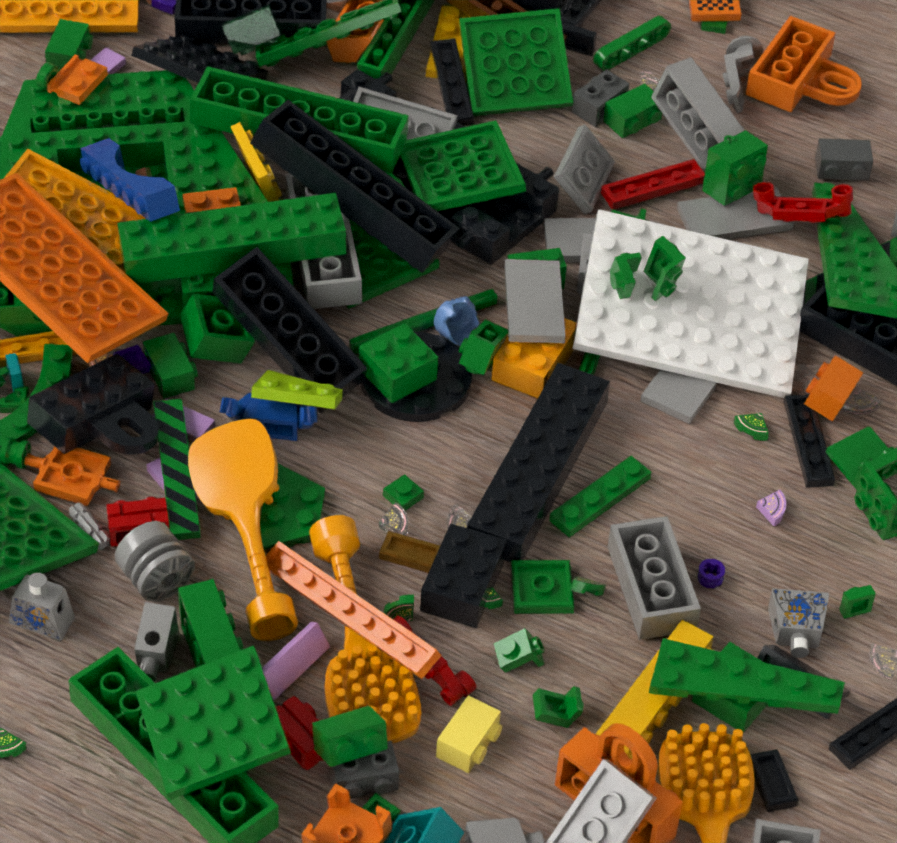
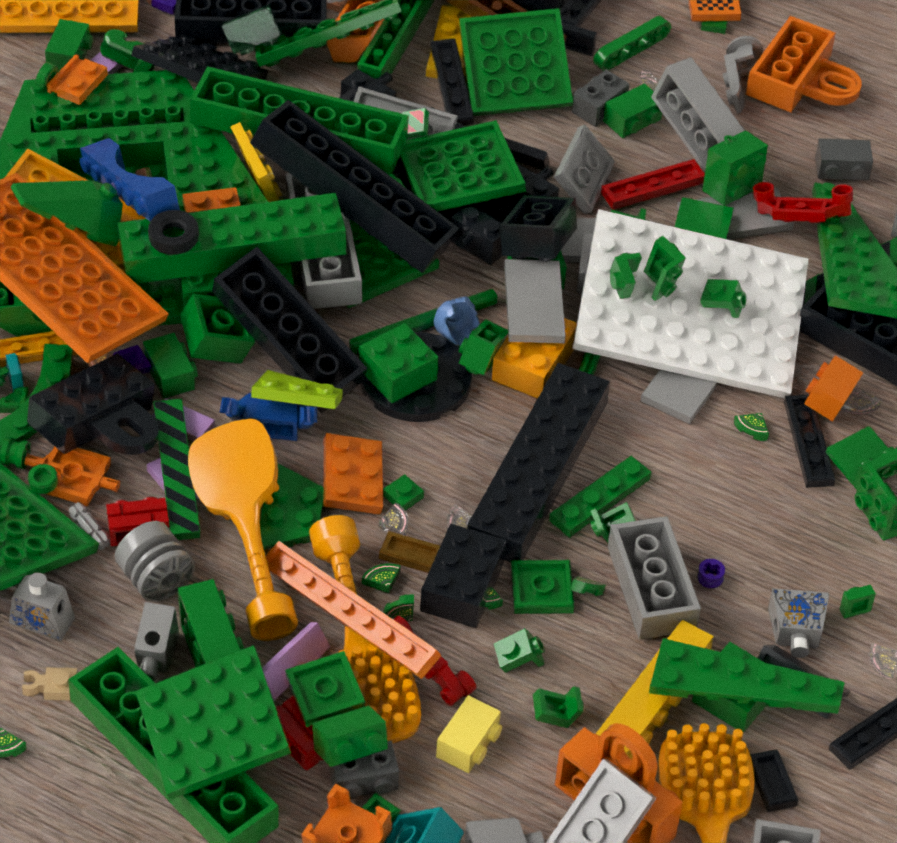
(43, 478): none -> green tile
(52, 684): none -> tan plate
(77, 204): none -> green wedge
(119, 50): none -> green animal
(171, 219): none -> black tyre
(324, 688): none -> green plate
(353, 473): none -> orange plate
(381, 576): none -> green tile
(417, 122): none -> tile
(528, 155): none -> black tile
(538, 227): none -> black brick
(602, 523): none -> green bracket
(704, 217): none -> green tile
(724, 295): none -> green bracket
(773, 507): lavender tile -> none

